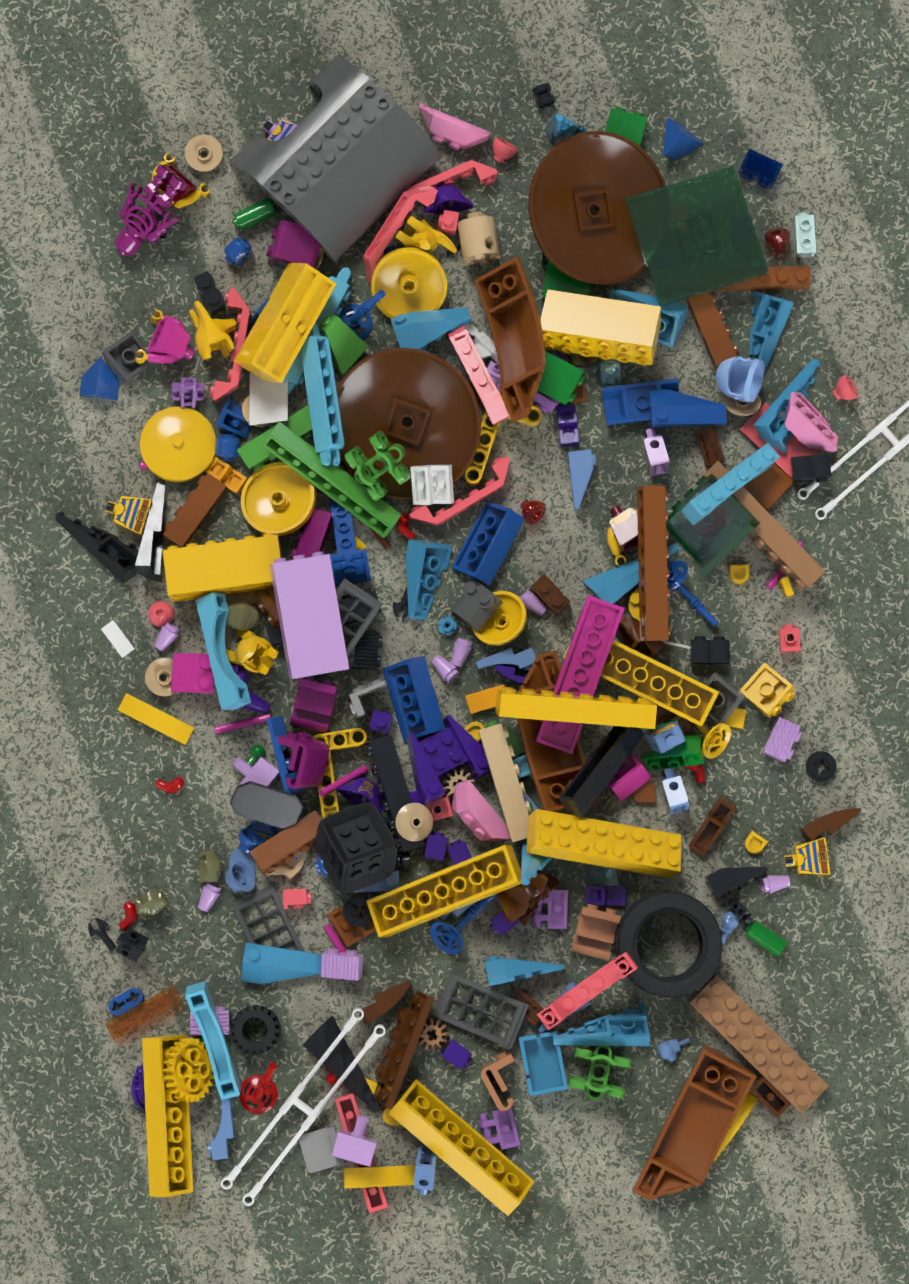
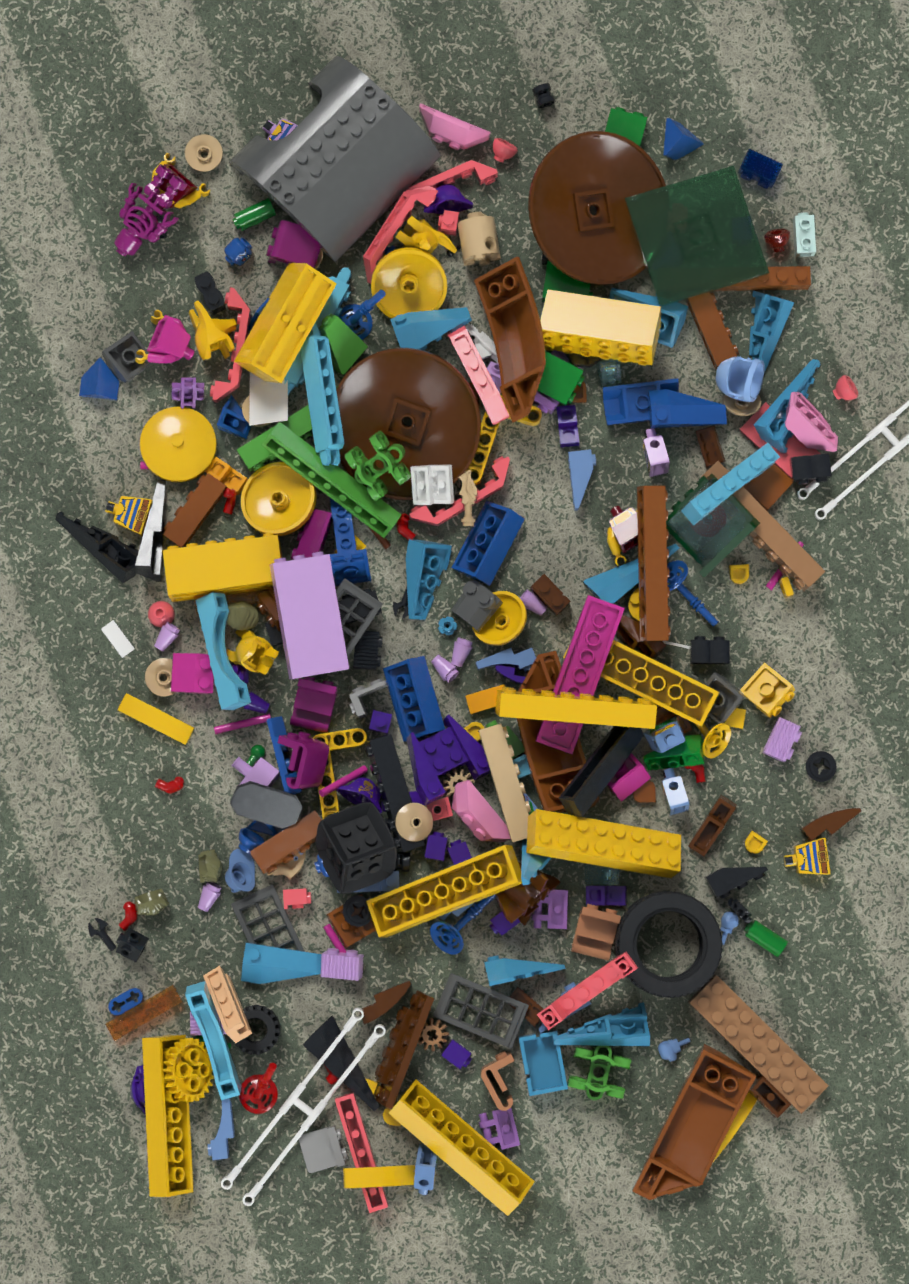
(226, 446): blue head -> none
(227, 1004): none -> light nougat brick
(230, 503): none -> red arm
(355, 1145): lavender brick -> none
(468, 495): none -> tan piece
(532, 511): clear red brick -> none
(560, 126): dark azure wedge -> none
(773, 883): lavender cone -> none
(789, 646): coral brick -> none

